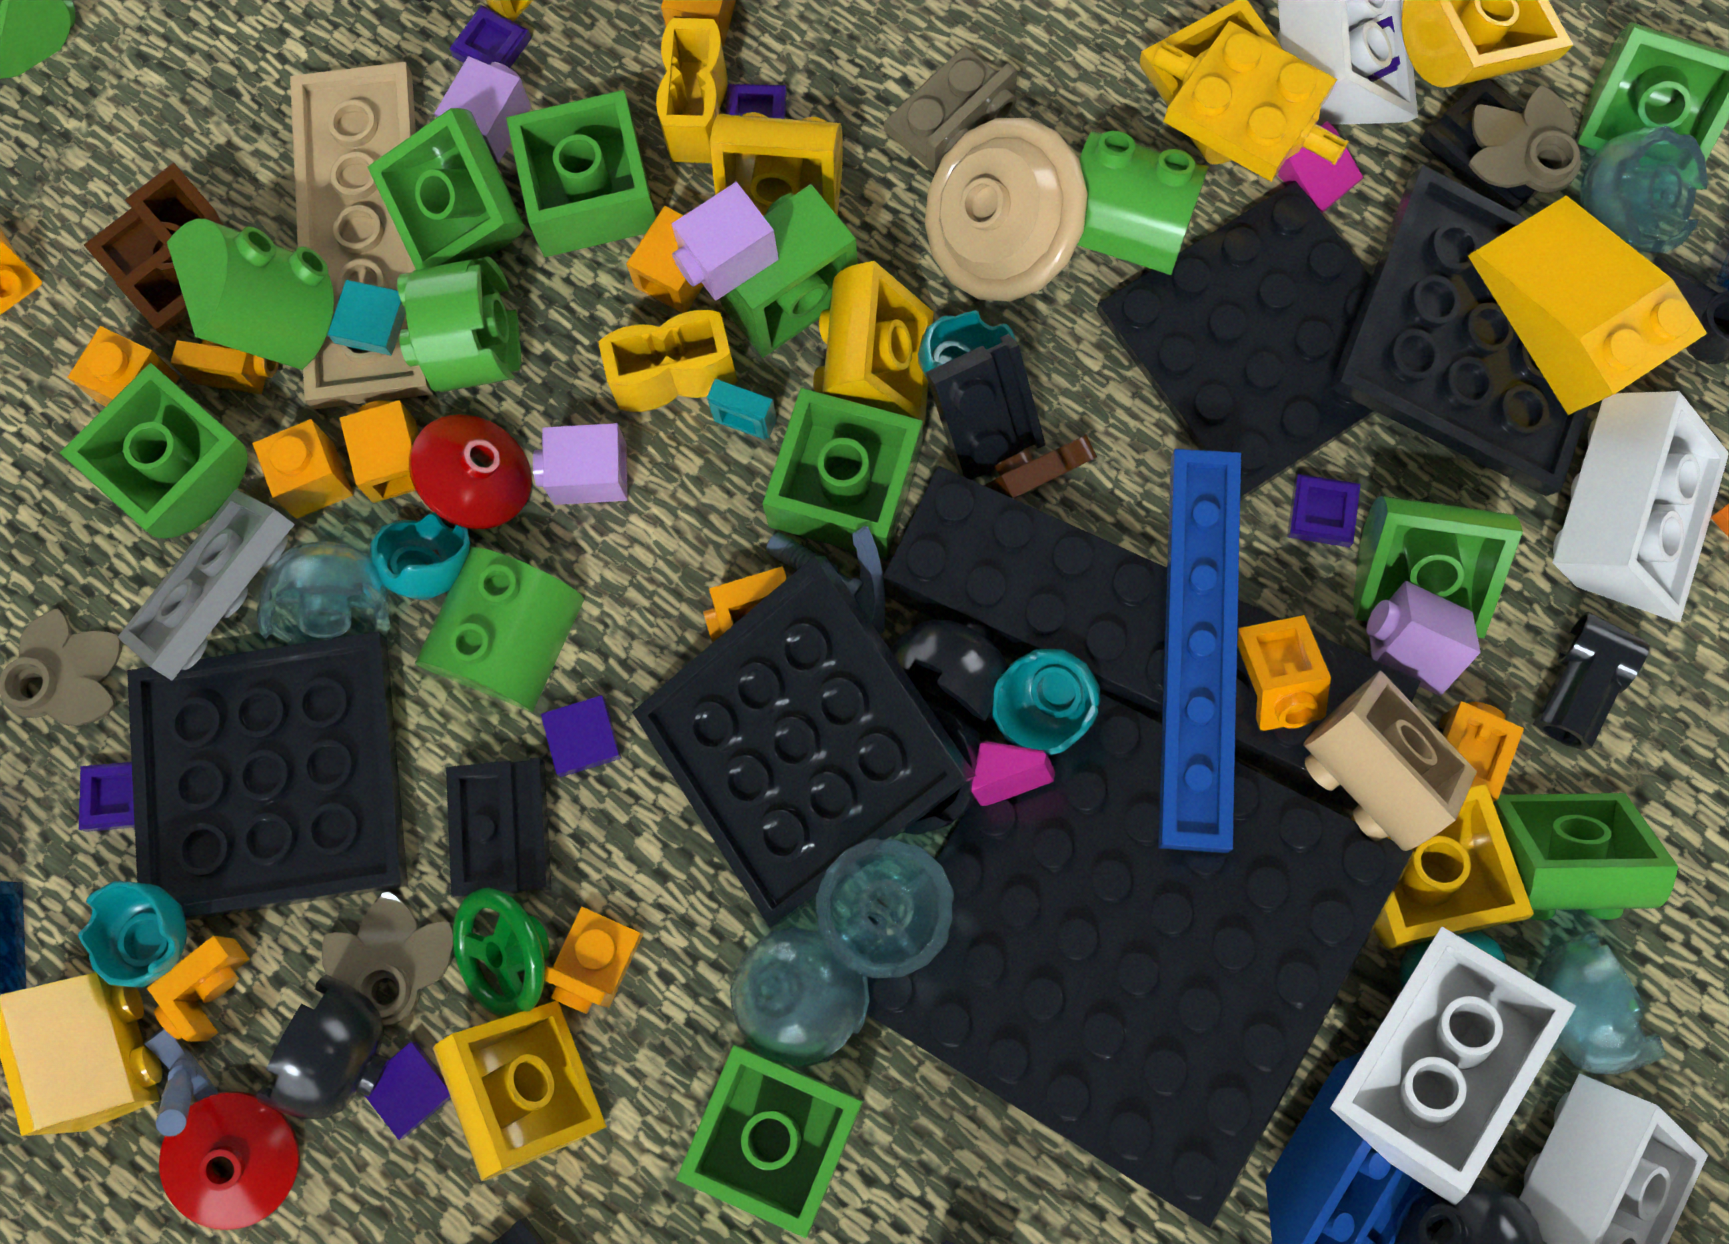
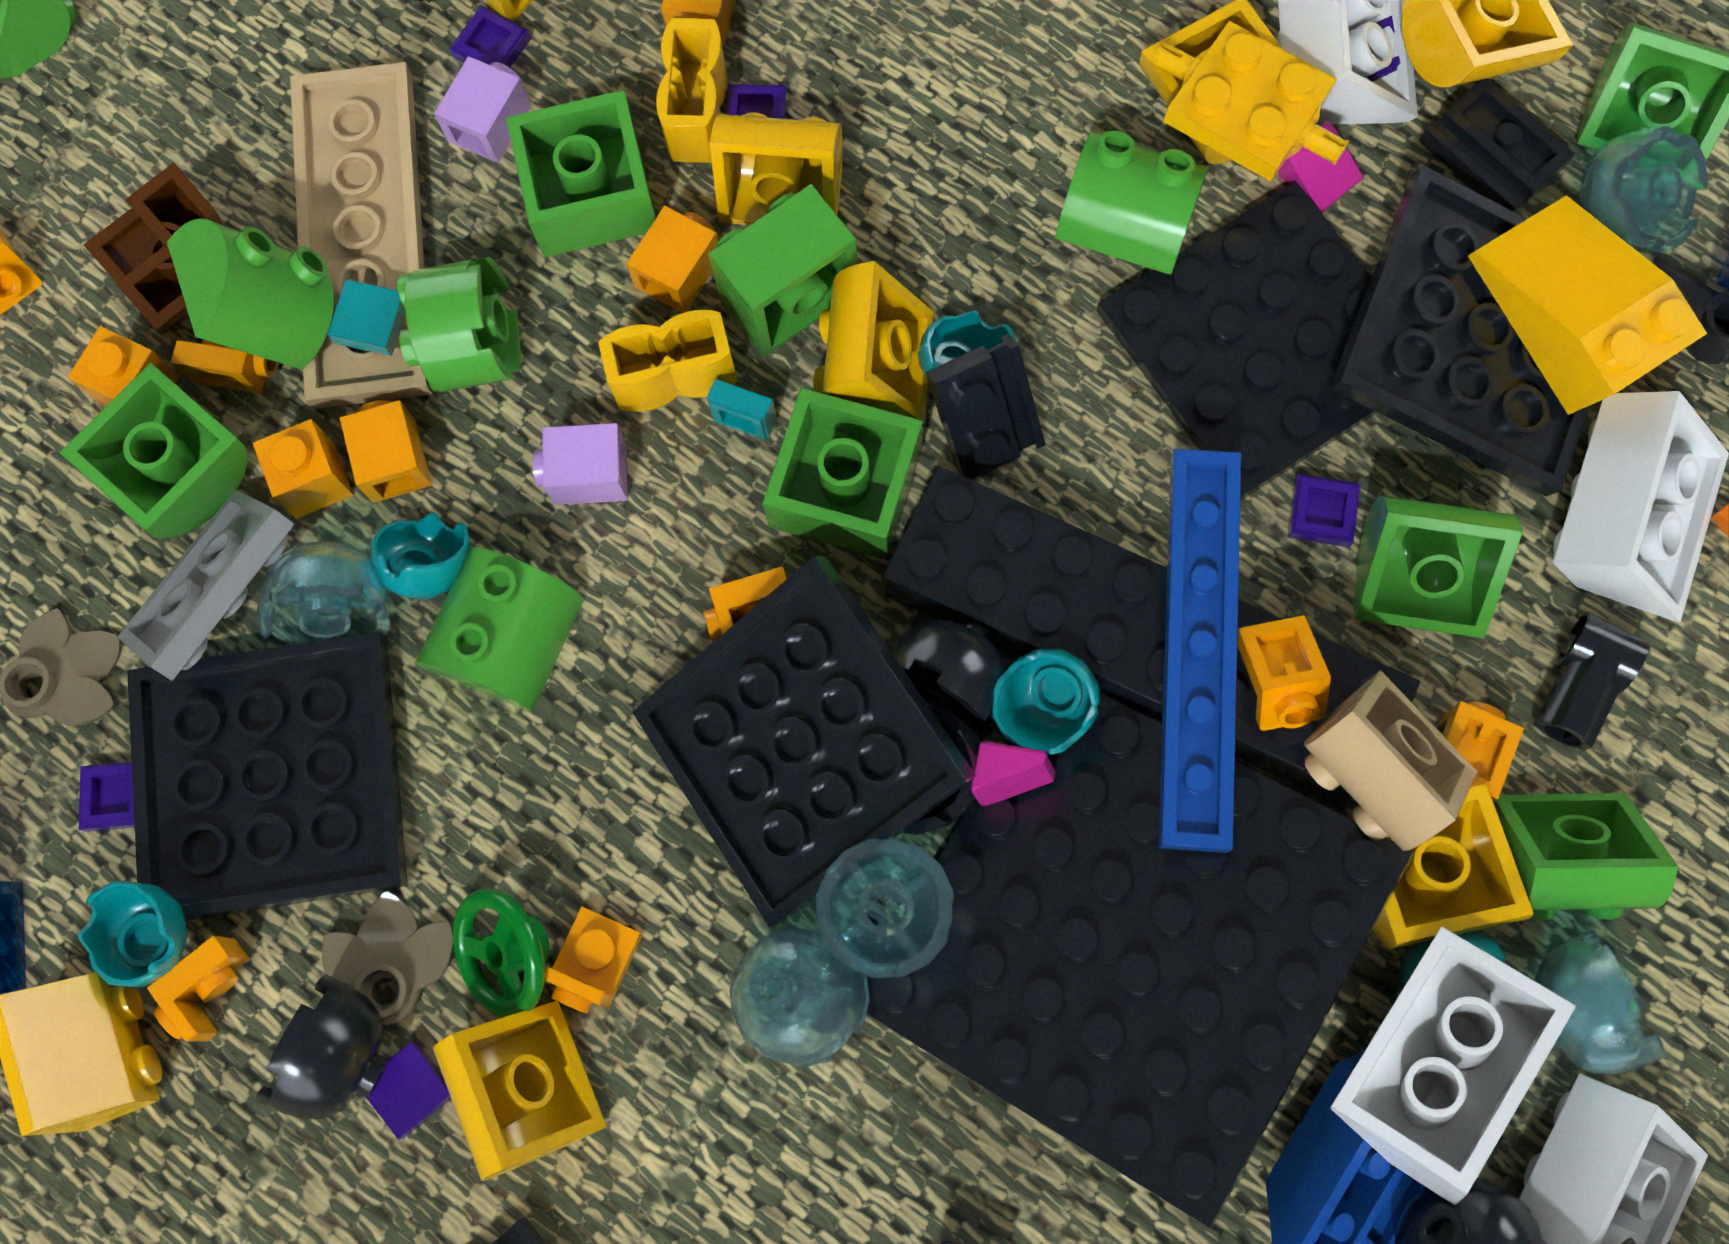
(184, 1080): sand blue piece -> none
(255, 1141): red dish -> none
(447, 193): bright green brick -> none
(458, 487): red dish -> none
(498, 827): black plate -> none
(580, 736): dark purple tile -> none
(723, 242): lavender brick -> none
(770, 1140): bright green brick -> none
(866, 590): sand blue piece -> none
(950, 104): dark tan bracket -> none
(1006, 209): tan piece -> none
(1023, 473): reddish brown plate -> none
(1423, 637): lavender brick -> none
(1518, 142): dark tan plate -> none

